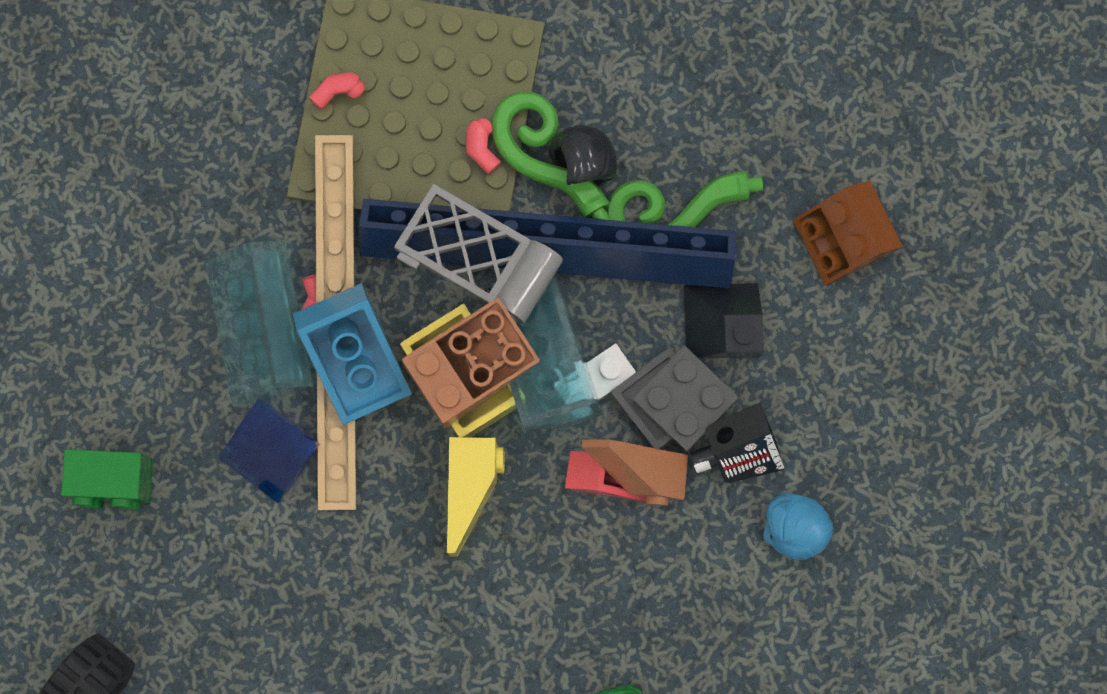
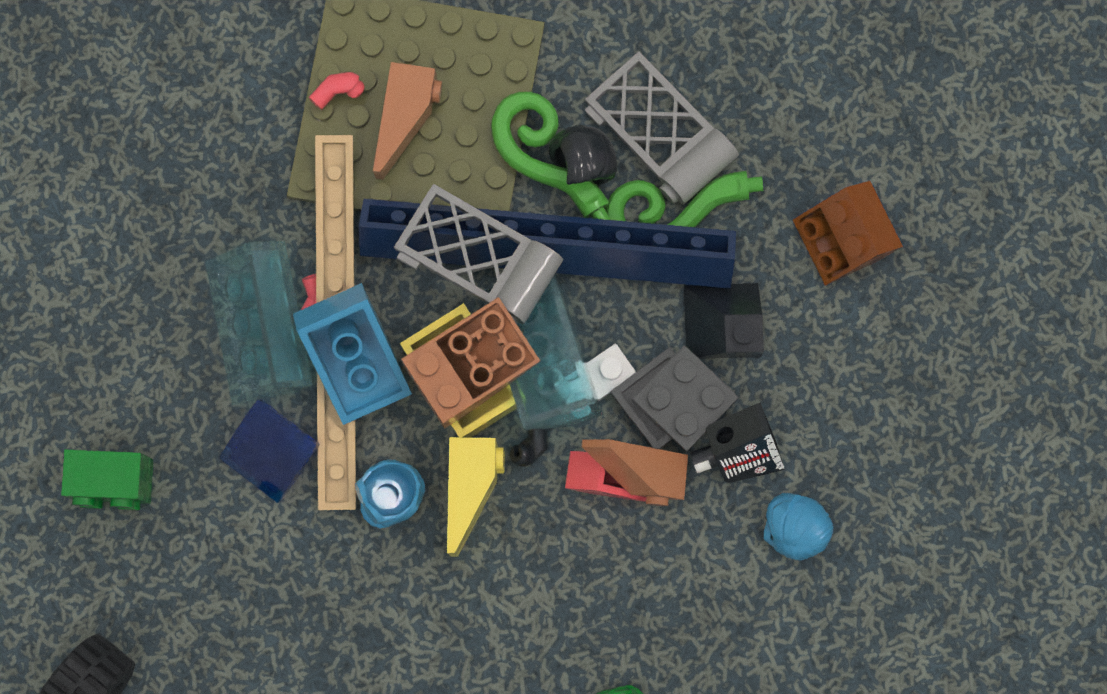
(390, 493): none -> dark azure hair
(405, 110): none -> nougat slope
(476, 145): coral arm -> none
(530, 448): none -> black arm
(699, 157): none -> light grey piece

